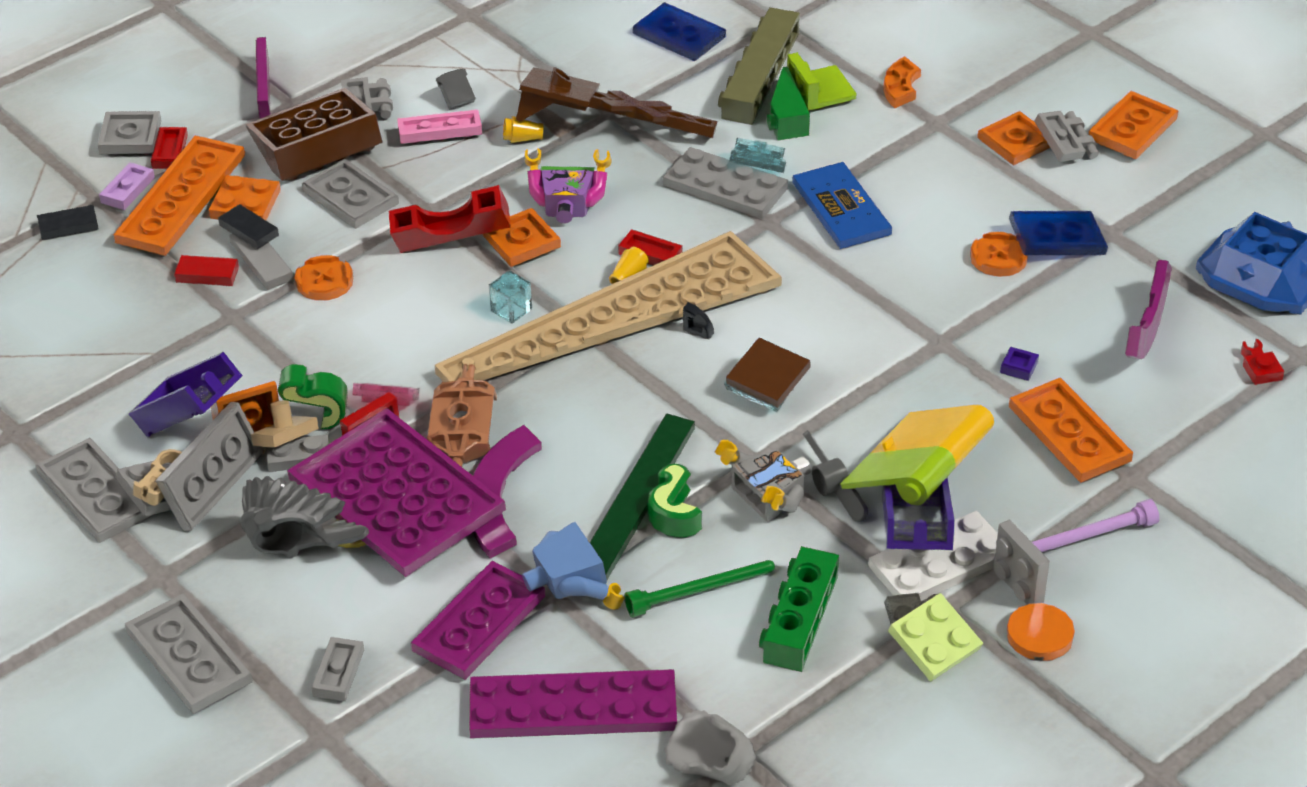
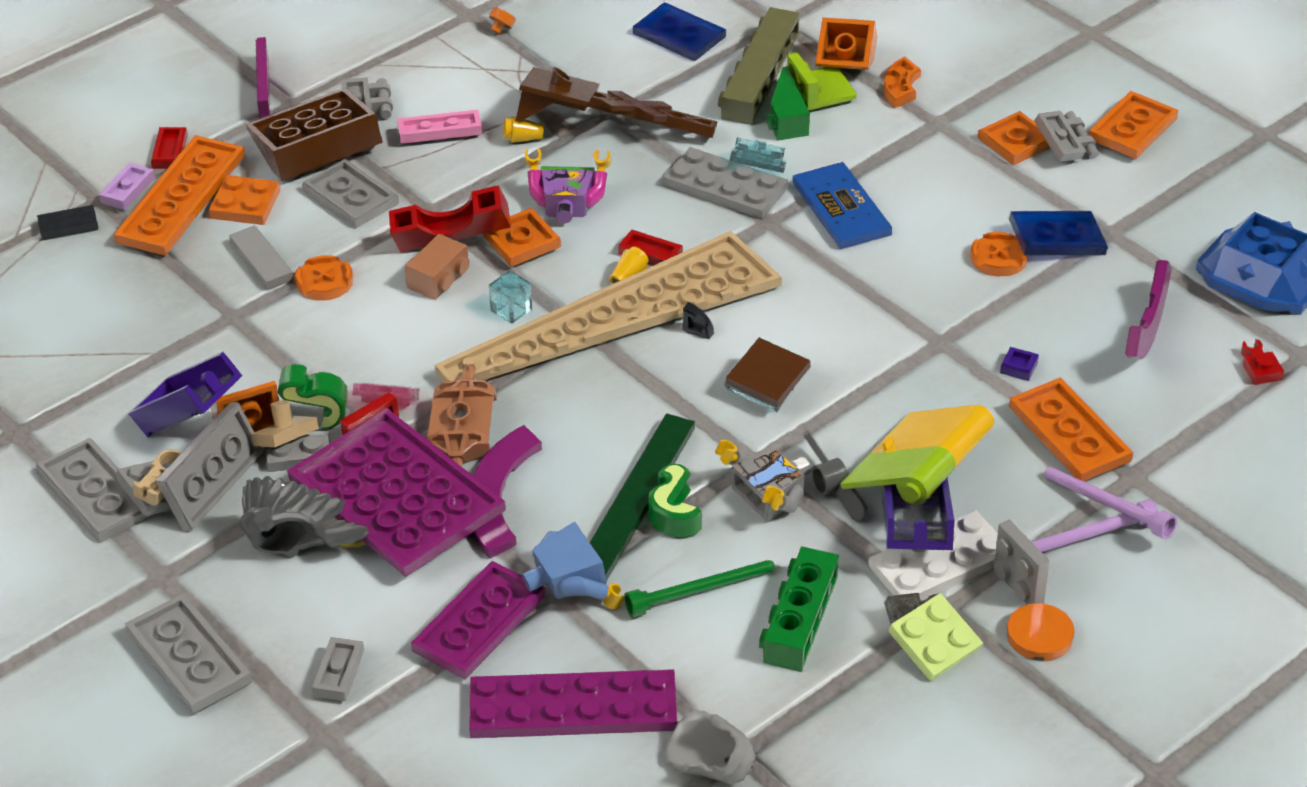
(129, 132): light grey plate -> none
(206, 270): red tile -> none
(248, 226): black tile -> none
(437, 266): none -> nougat brick
(456, 88): dark grey tile -> none
(501, 19): none -> orange tile
(846, 43): none -> orange slope
(1161, 523): none -> lavender piece

